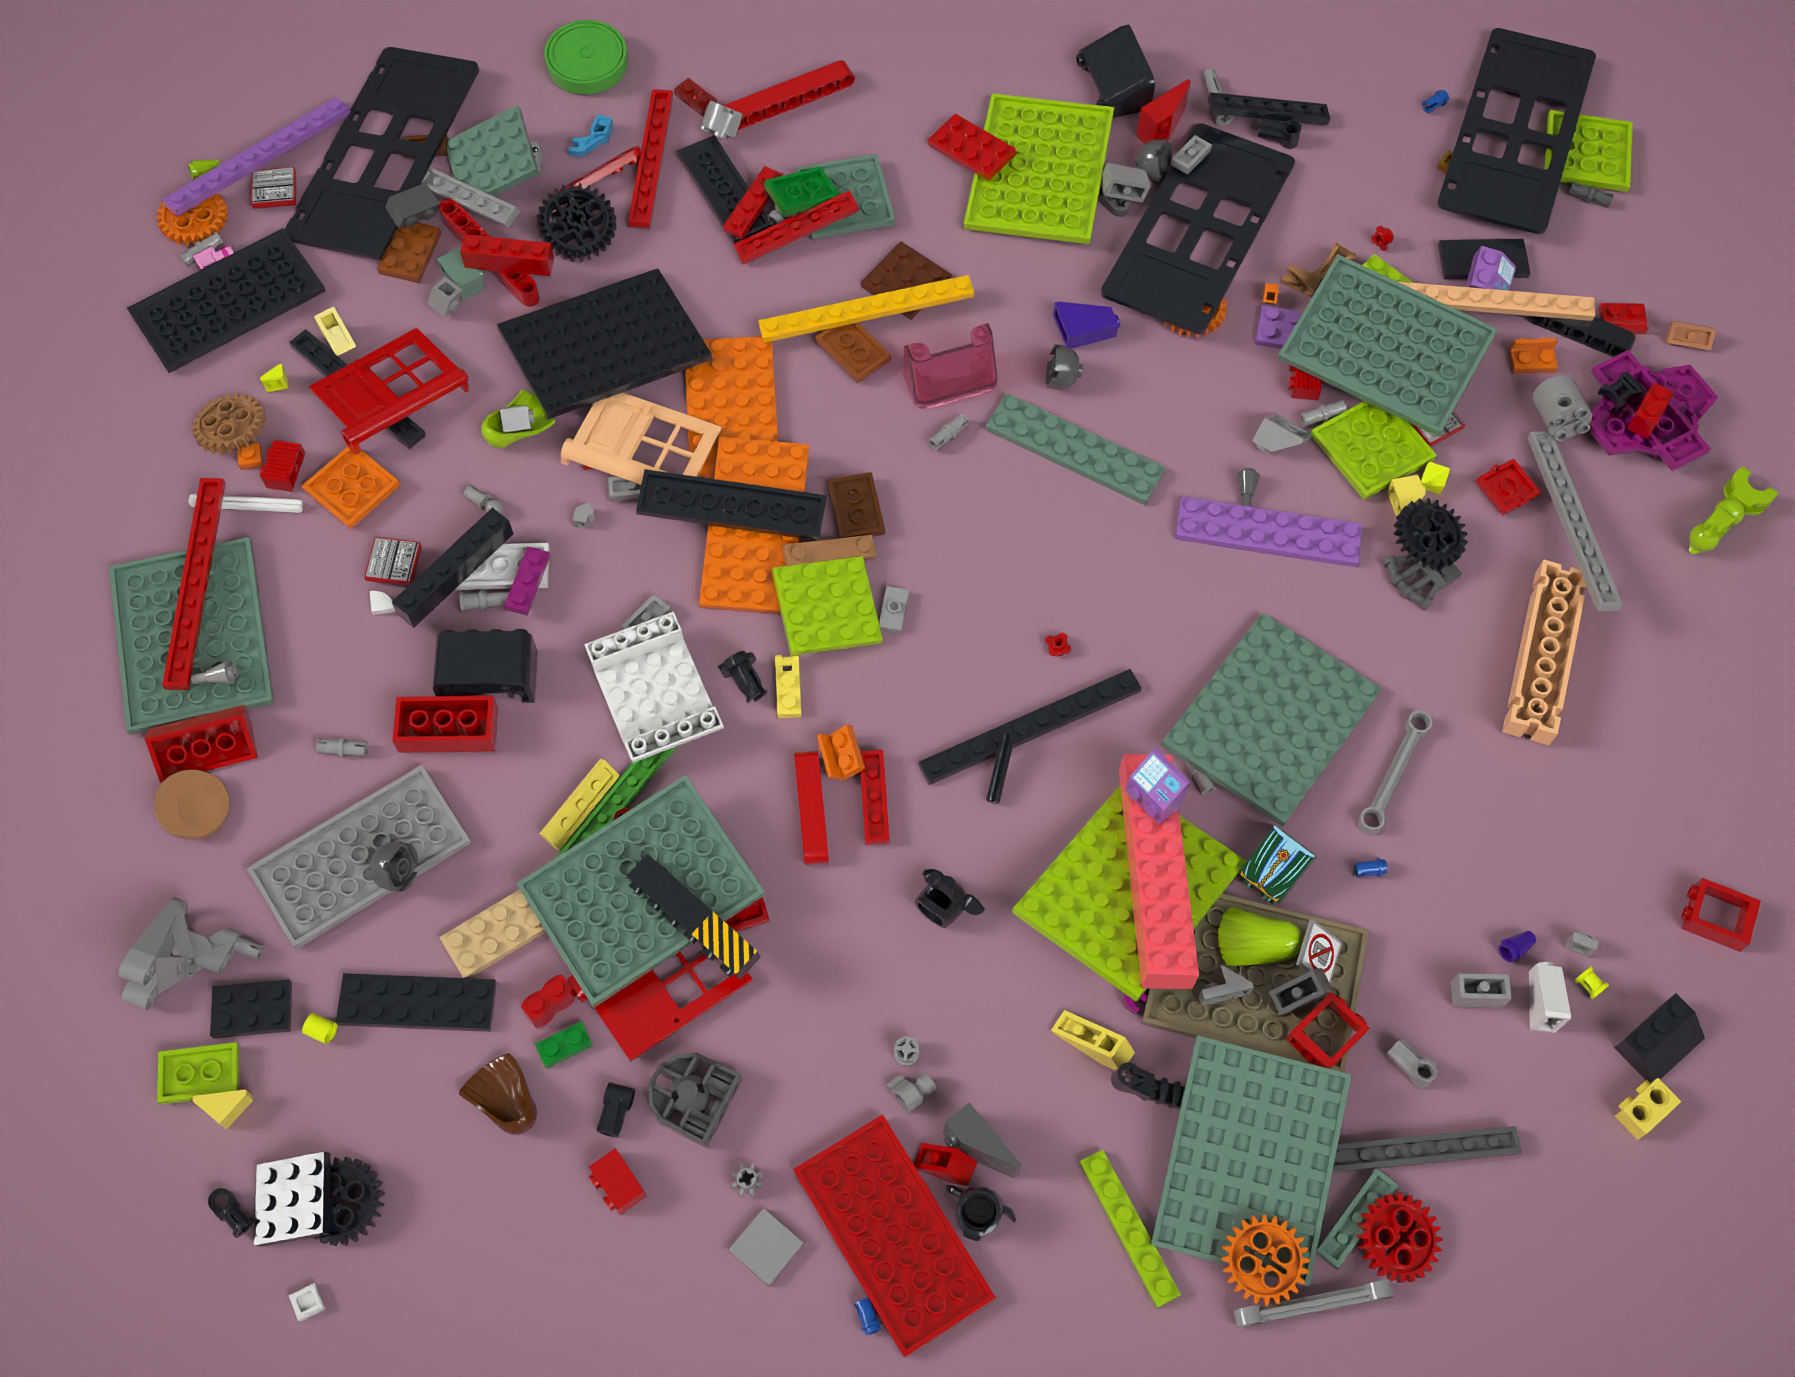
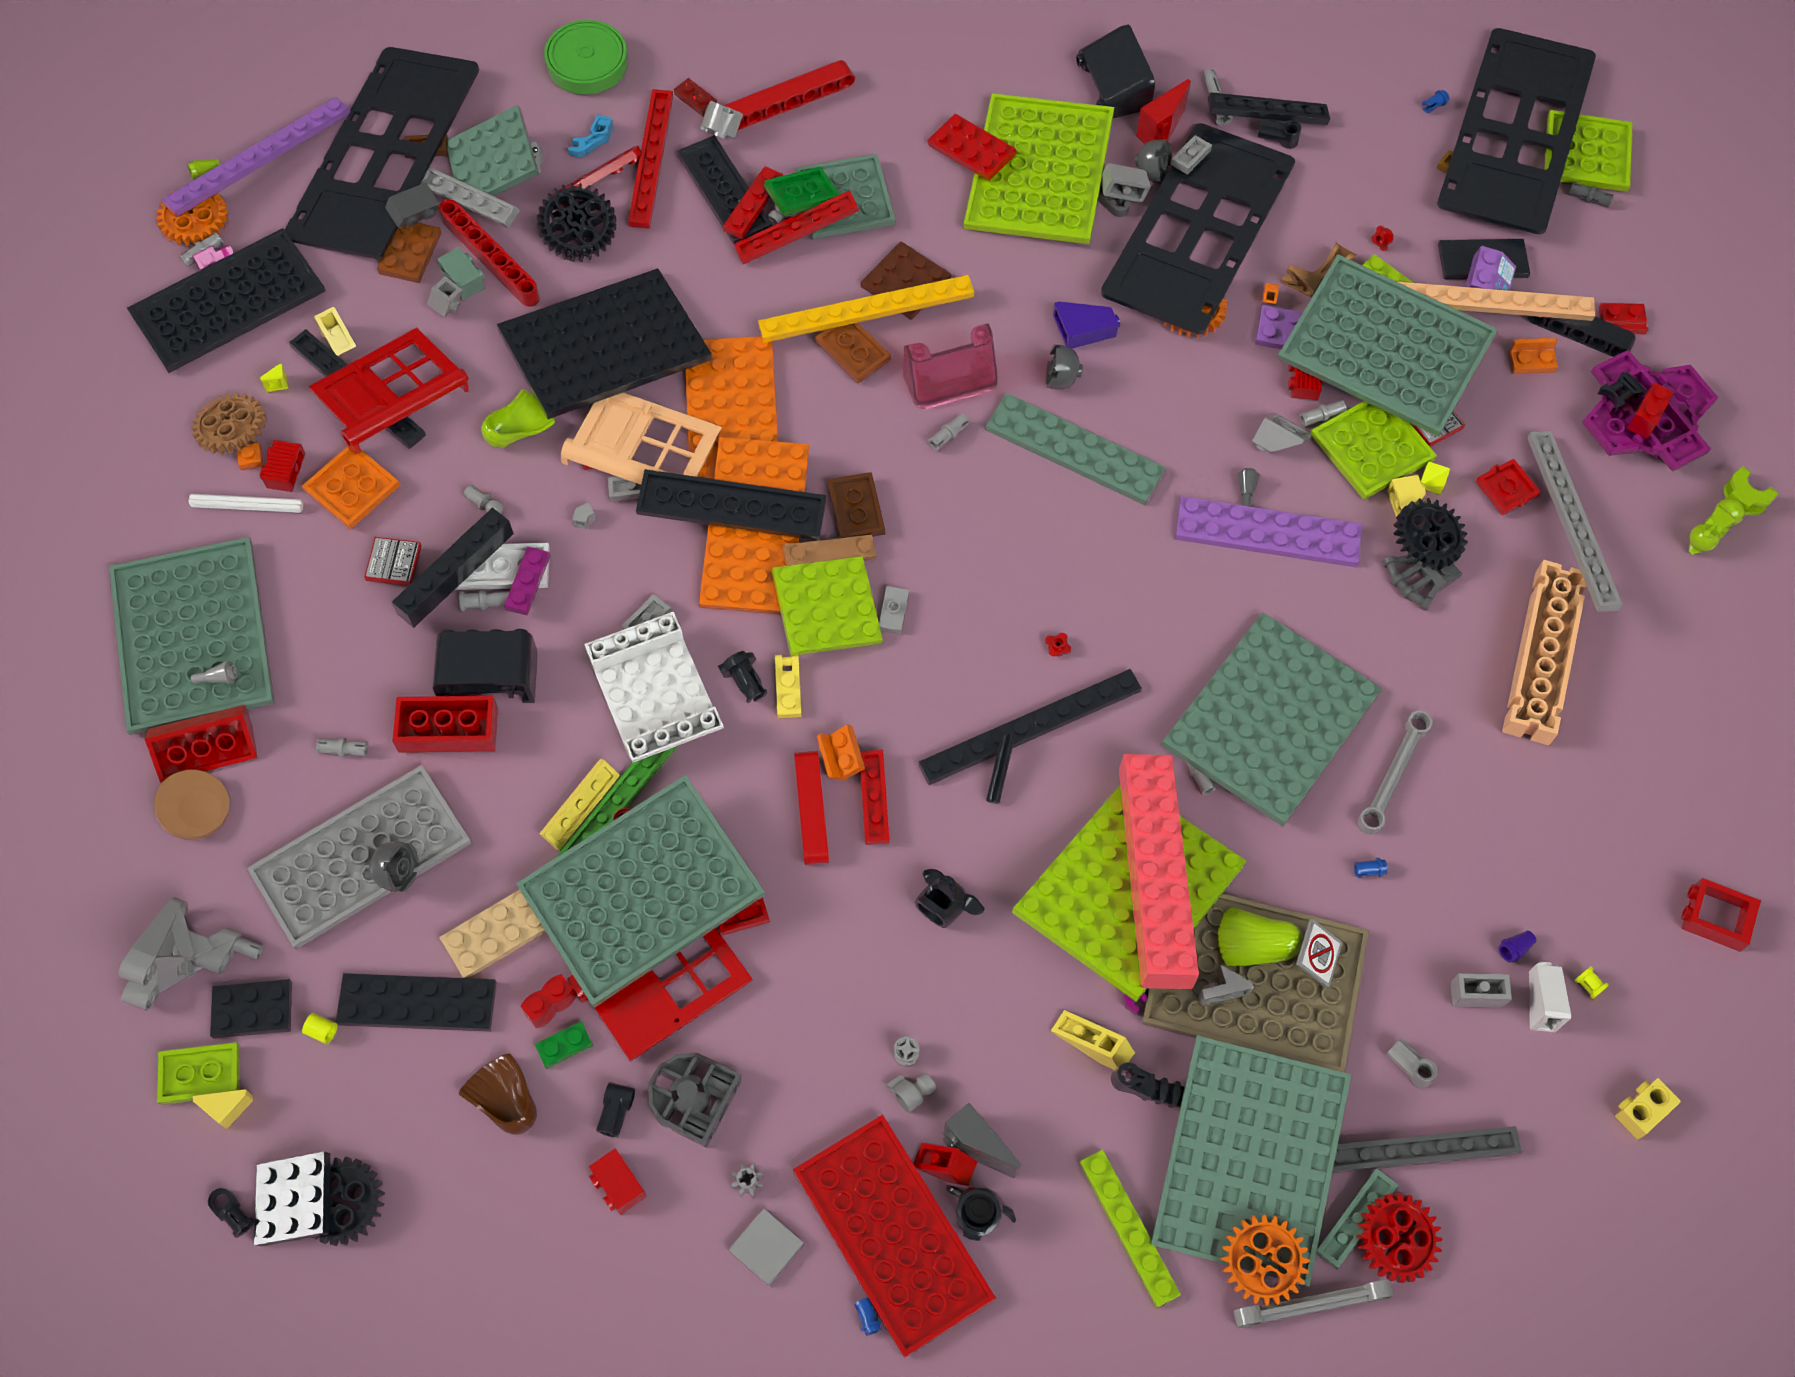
(194, 584): red plate -> none
(273, 187): tile -> none
(307, 1302): white tile -> none
(381, 603): white tile -> none
(507, 255): red brick -> none
(516, 418): light grey brick -> none
(693, 916): black brick -> none
(1157, 786): medium lavender slope -> none
(1276, 865): slope -> none
(1300, 991): dark grey brick -> none
(1314, 1053): red window -> none
(1562, 407): light grey cylinder -> none
(1581, 944): light grey plate -> none
(1662, 1039): black slope -> none
(1690, 335): nougat plate -> none

